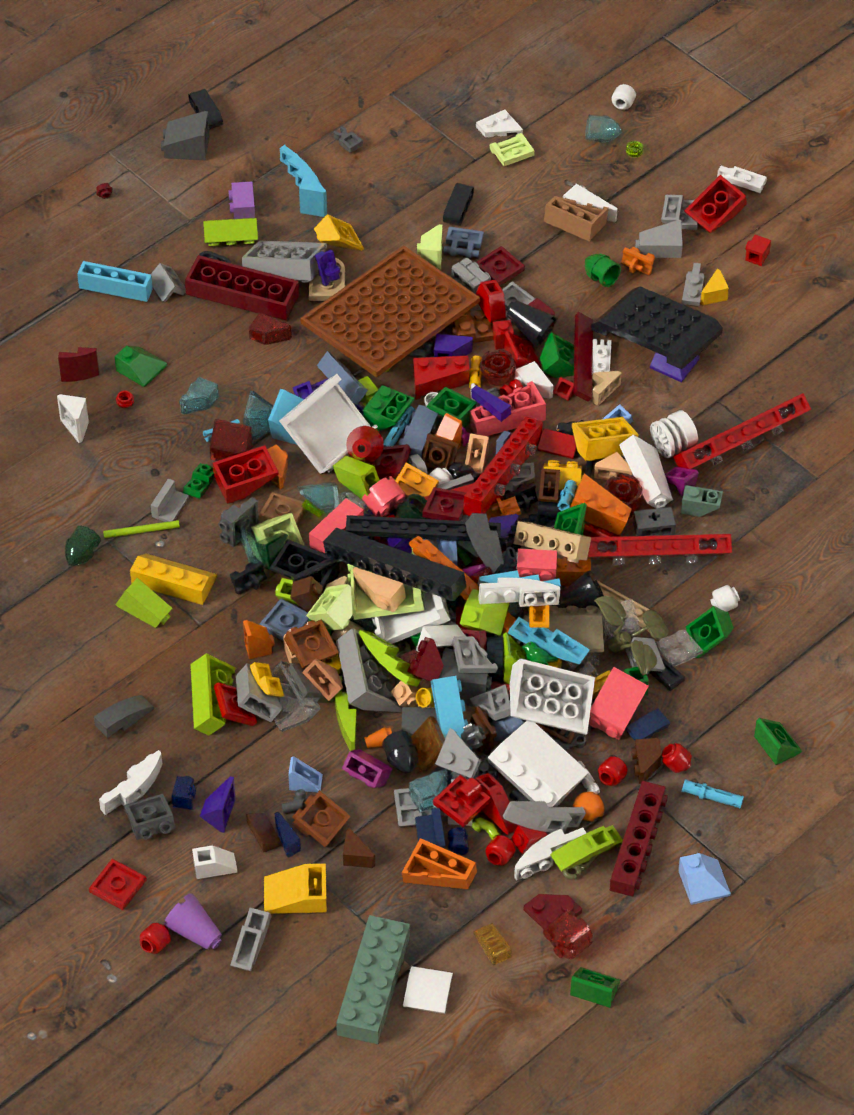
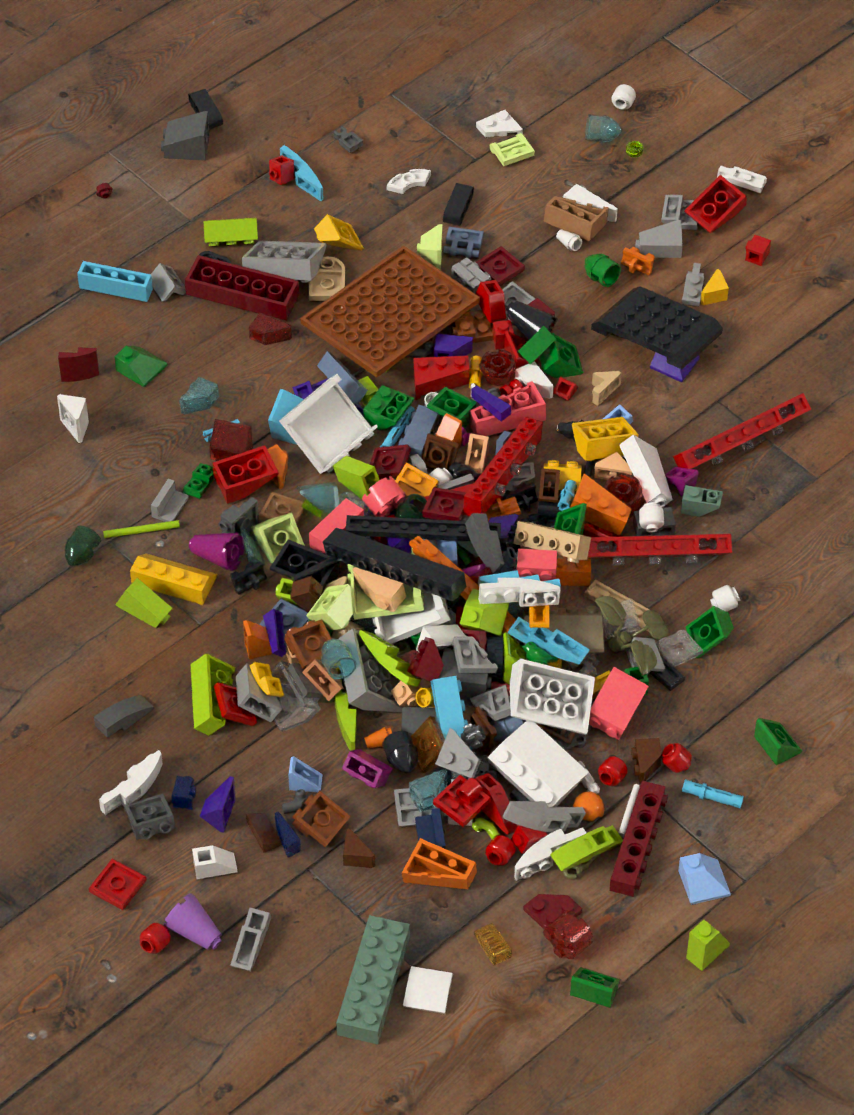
(124, 399): red plate -> none
(219, 548): none -> magenta cone
(242, 200): medium lavender brick -> none
(257, 415): clear light blue slope -> none
(270, 548): dark green slope -> none
(275, 630): none -> dark purple piece
(281, 170): none -> red brick
(296, 890): yellow slope -> none
(312, 196): medium azure slope -> none
(327, 267): dark purple hips -> none
(337, 654): none -> clear light blue helmet
(370, 439): red cone -> none
(413, 178): none -> white tile
(458, 841): clear blue wheel -> none
(536, 345): none -> green slope
(557, 443): red slope -> none
(569, 240): none -> white cone
(581, 592): black cone -> none
(583, 357): dark red tile -> none
(601, 356): white hinge -> none
(629, 809): none -> white bar
(648, 725): dark blue slope -> none
(651, 517): none -> white head
(674, 434): white wheel -> none
(705, 945): none -> lime slope

